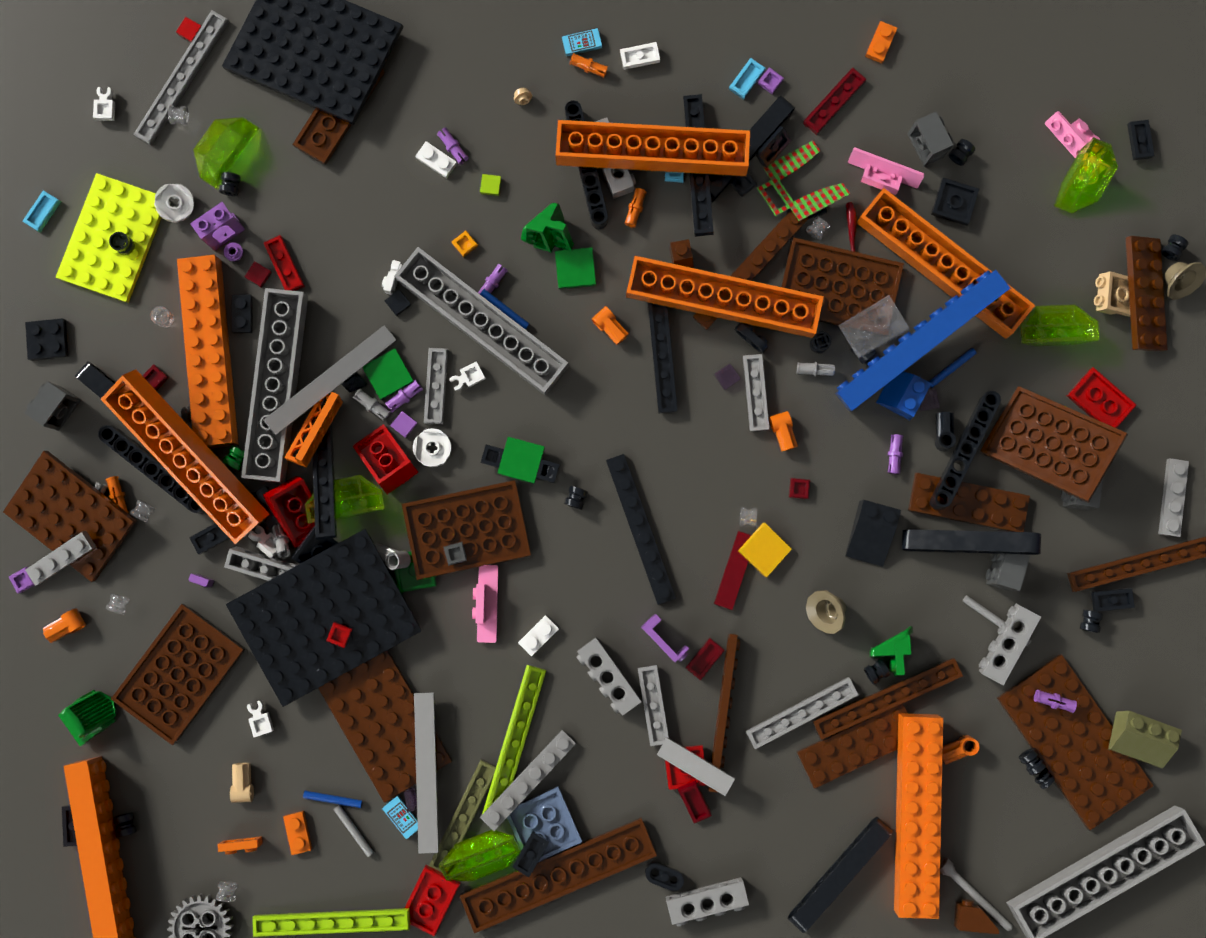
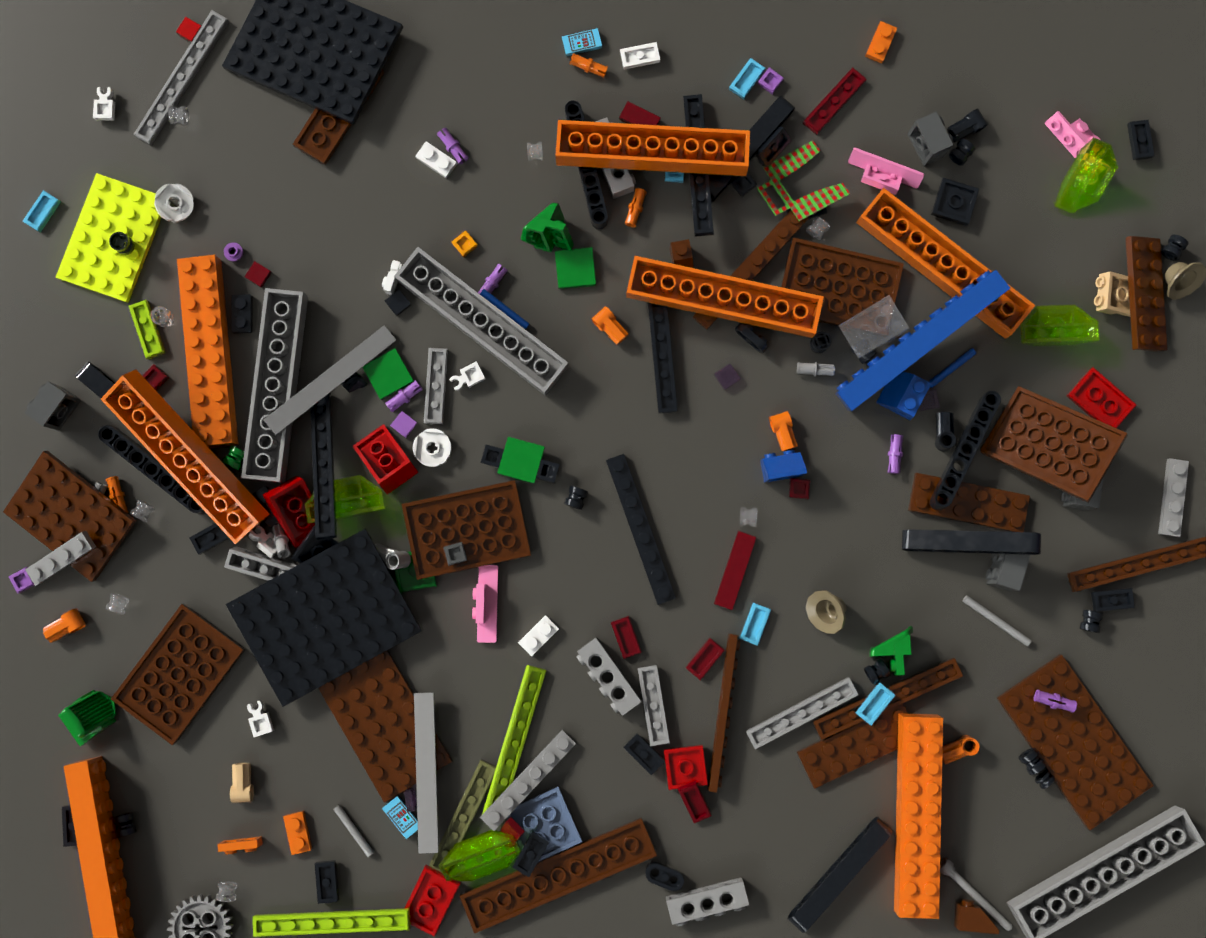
(46, 339): black plate -> none
(147, 329): none -> lime tile
(185, 414): dark grey arm -> none
(201, 580): medium lavender tile -> none
(222, 147): clear neon green wedge -> none
(224, 223): medium lavender panel -> none
(229, 184): black wheel -> none
(283, 264): red tile -> none
(316, 431): orange fence -> none
(326, 882): none -> black plate
(332, 799): blue bar -> none
(339, 634): red tile -> none
(371, 405): light grey pin -> none
(490, 185): lime tile -> none
(513, 828): none -> dark red tile
(522, 96): tan plate -> none
(535, 151): none -> clear wheel
(626, 637): none -> dark red tile
(636, 115): none -> dark red tile
(644, 754): none -> black plate
(648, 628): medium lavender panel -> none
(696, 766): light grey tile -> none
(755, 392): light grey plate -> none
(755, 624): none -> medium azure tile
(764, 549): yellow tile -> none
(783, 466): none -> blue slope
(852, 223): dark red animal -> none
(872, 532): black slope -> none
(875, 703): none -> medium azure tile
(971, 123): none -> black piece
(1011, 654): light grey brick -> none
(1144, 738): olive slope -> none

